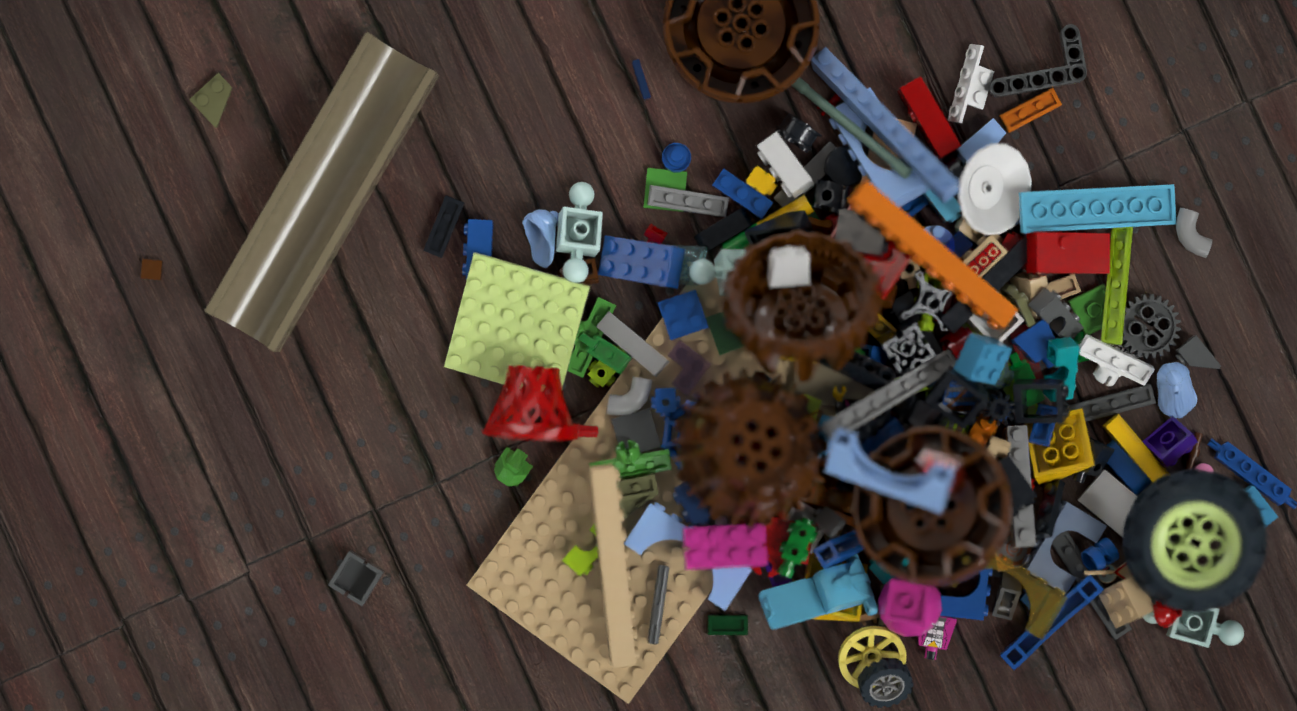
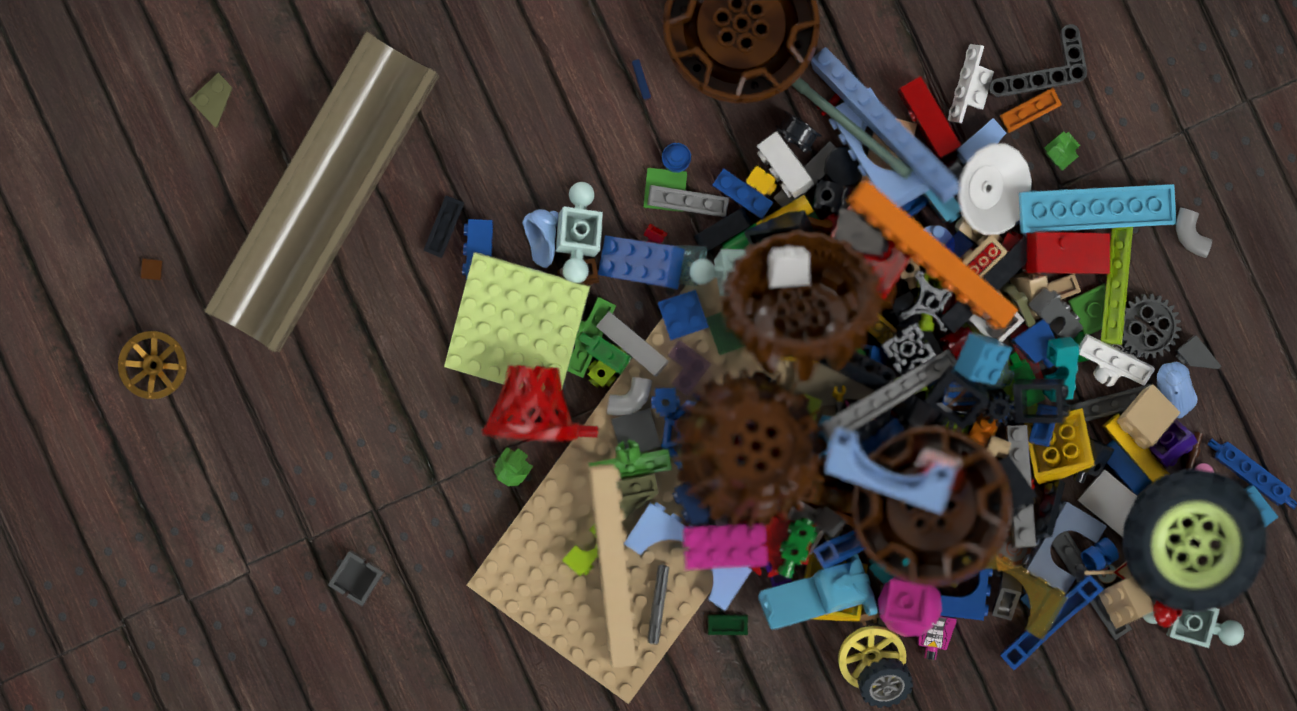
(146, 364): none -> pearl gold wheel
(1062, 150): none -> bright green hair
(1148, 417): none -> tan brick

